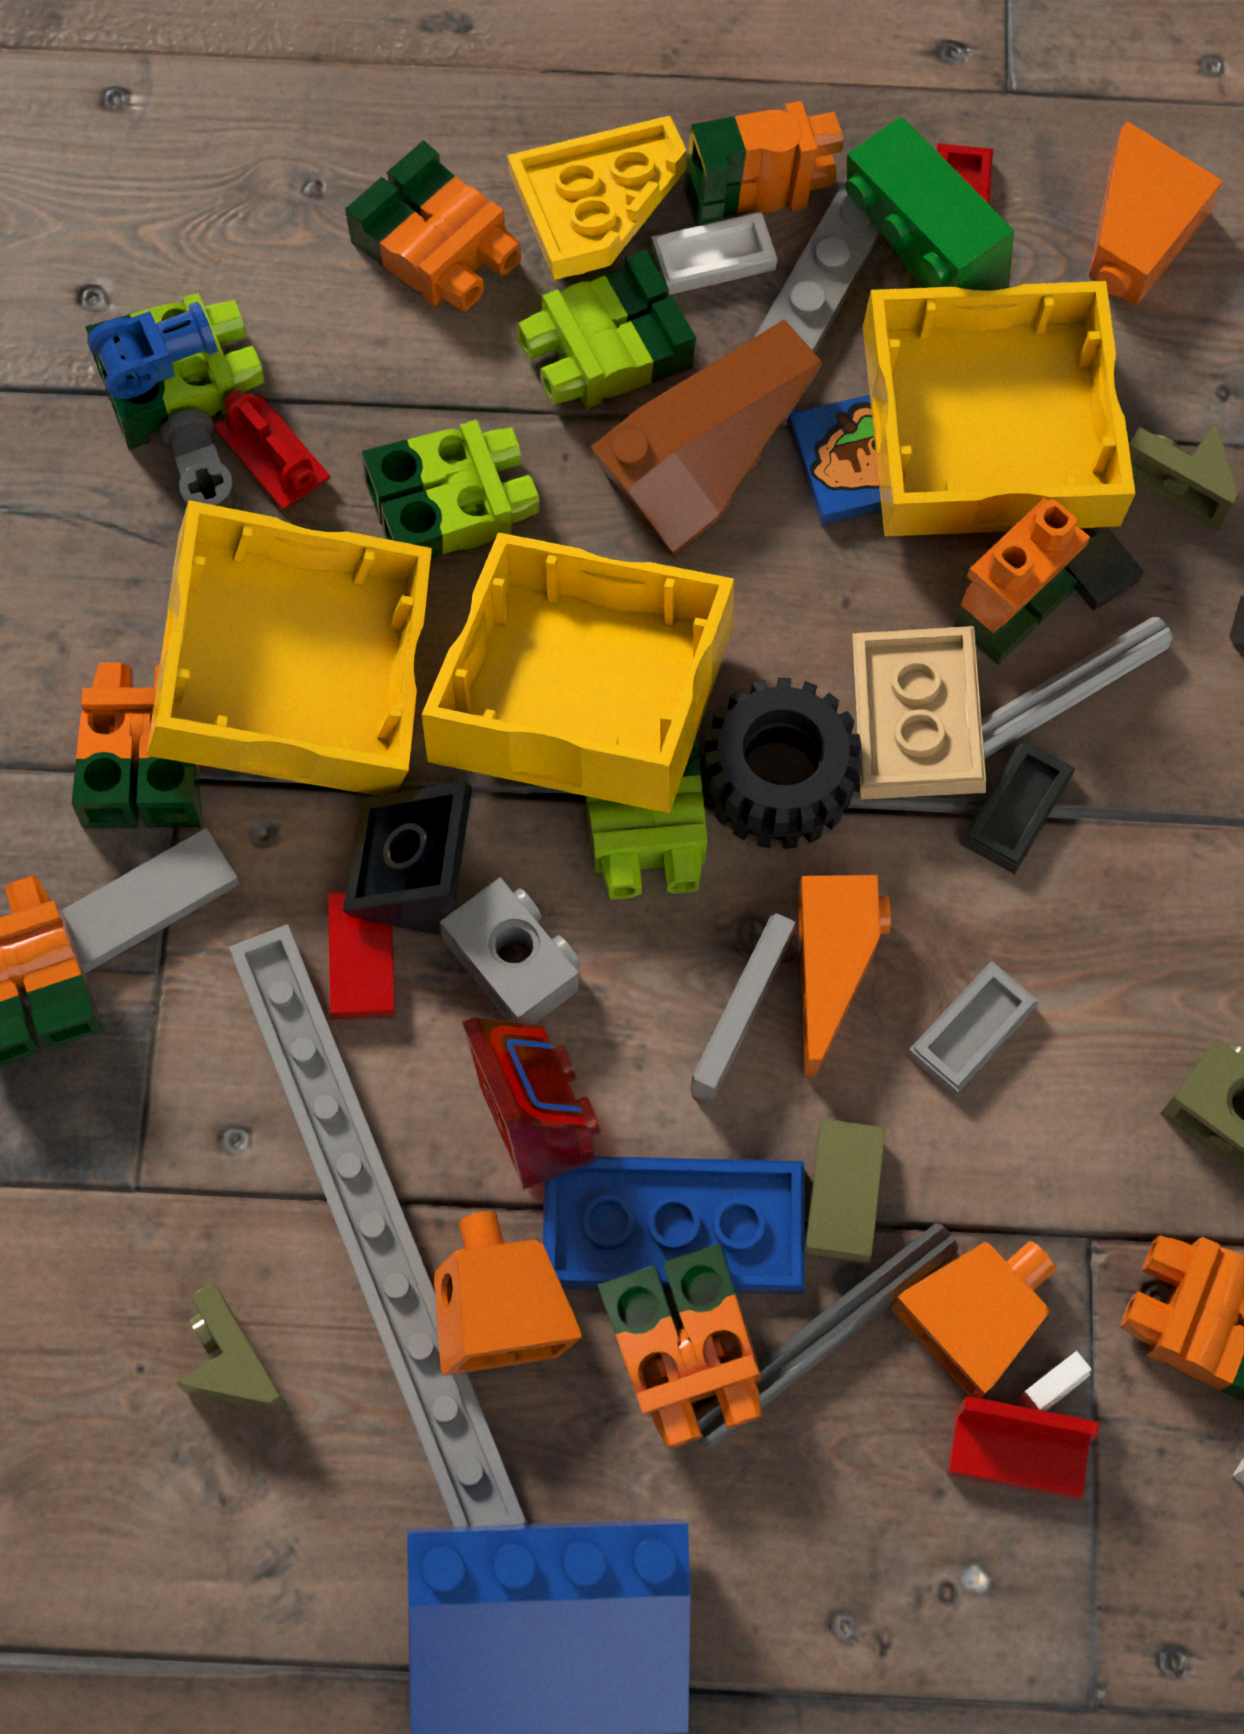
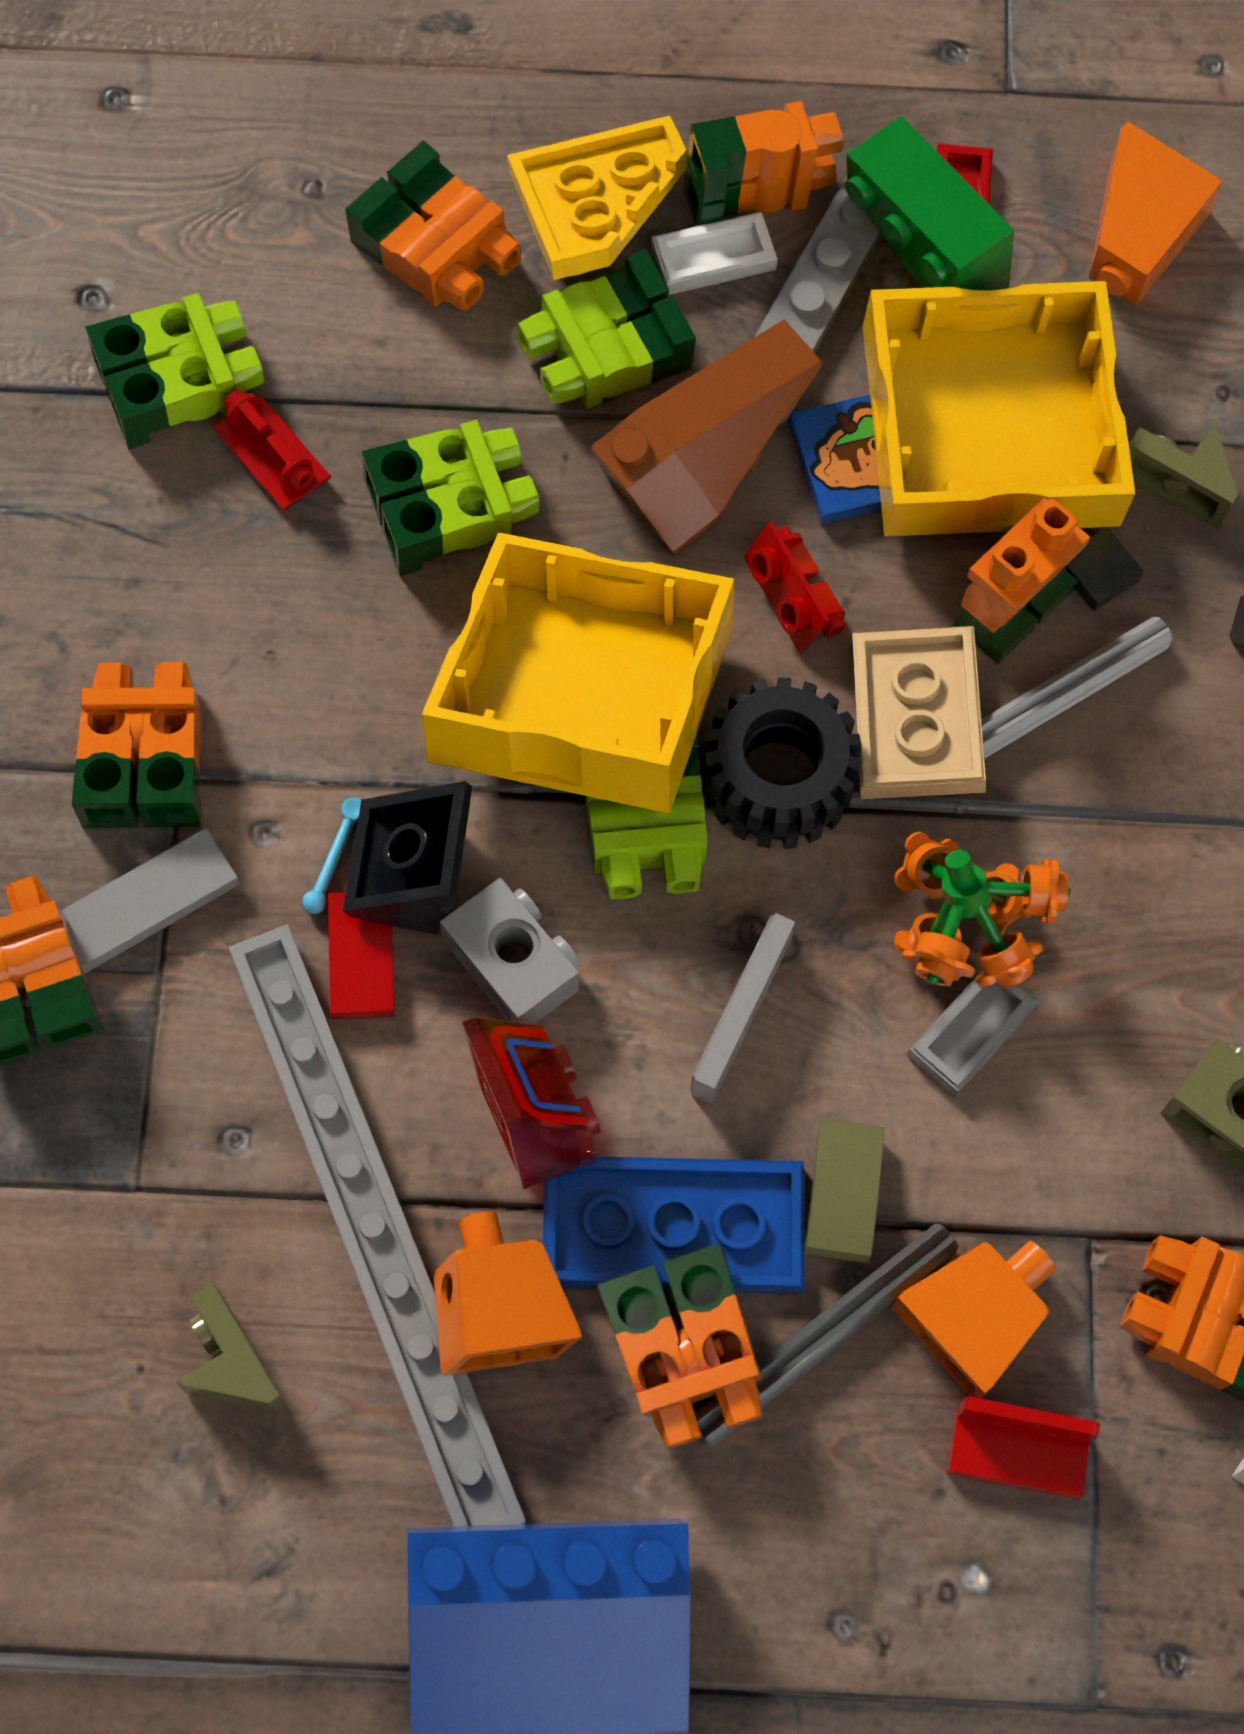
(148, 348): blue connector -> none
(197, 460): dark grey connector -> none
(290, 651): yellow tile -> none
(314, 900): none -> medium azure hinge
(782, 569): none -> red hinge
(837, 940): orange slope -> none
(969, 892): none -> orange plant
(1018, 806): pearl dark grey tile -> none
(1056, 1384): white tile -> none

